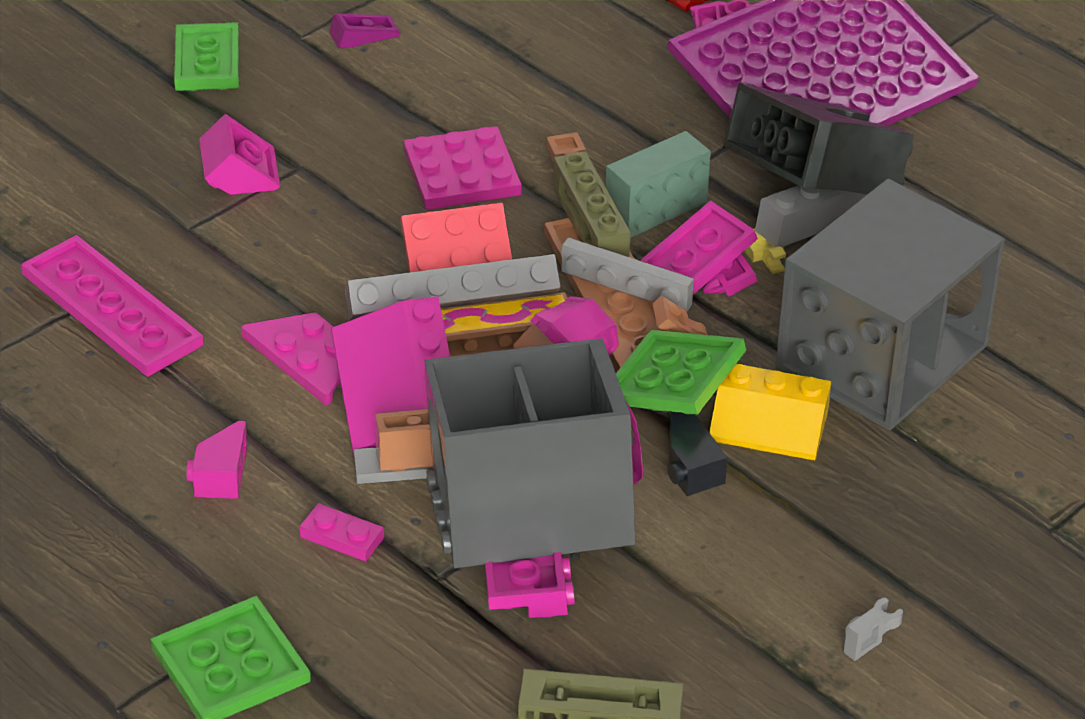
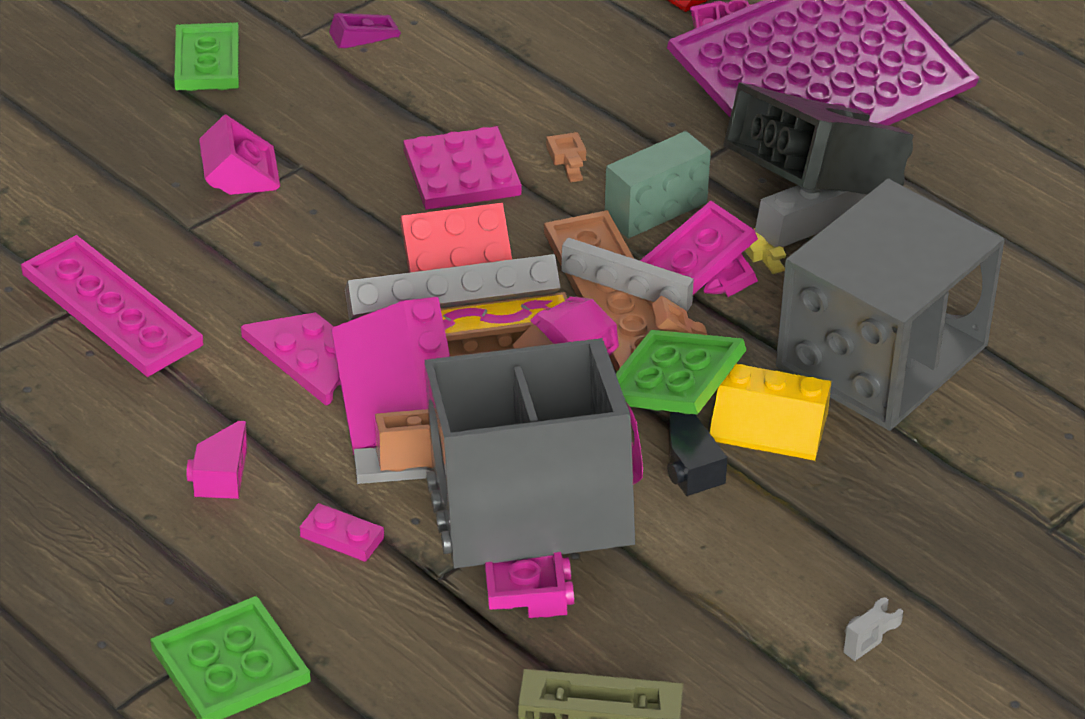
(591, 206): olive brick -> none

